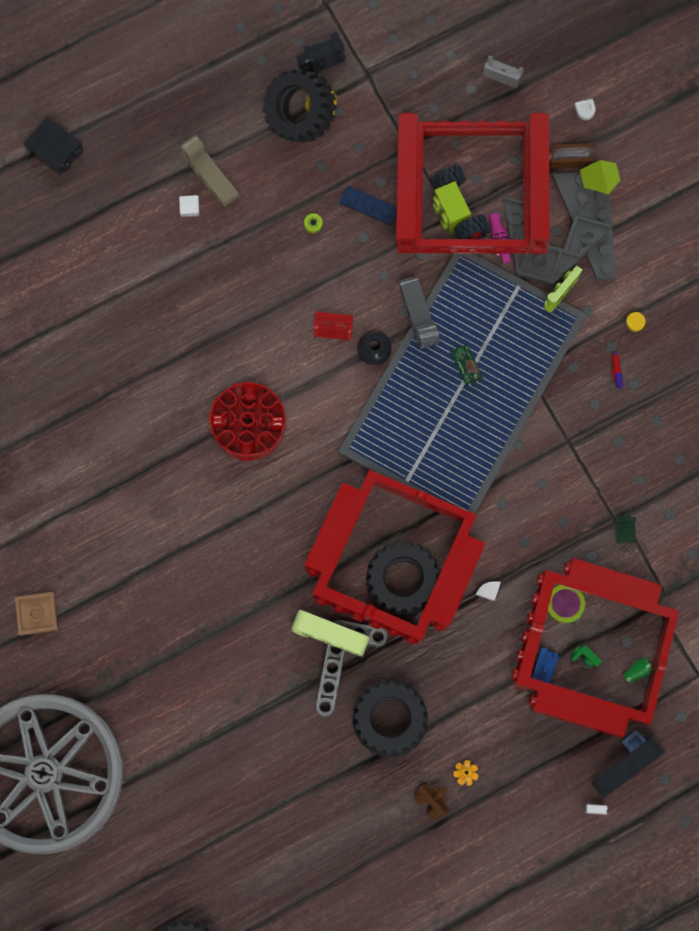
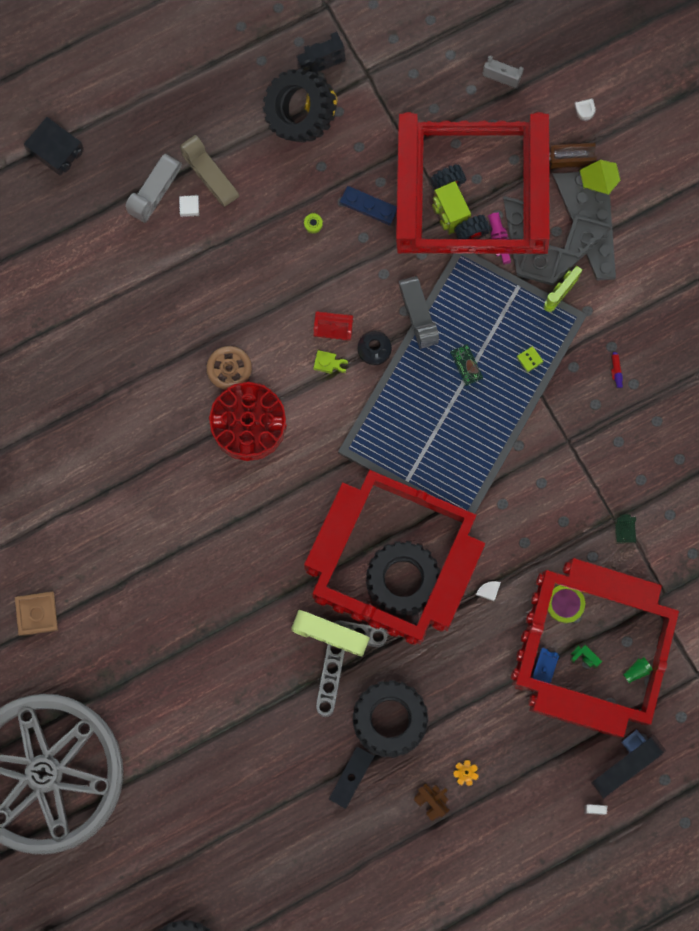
(145, 202): none -> light grey beam
(218, 355): none -> medium nougat plate
(326, 362): none -> lime plate
(357, 766): none -> black tile
(529, 359): none -> lime tile
(635, 322): yellow tile -> none

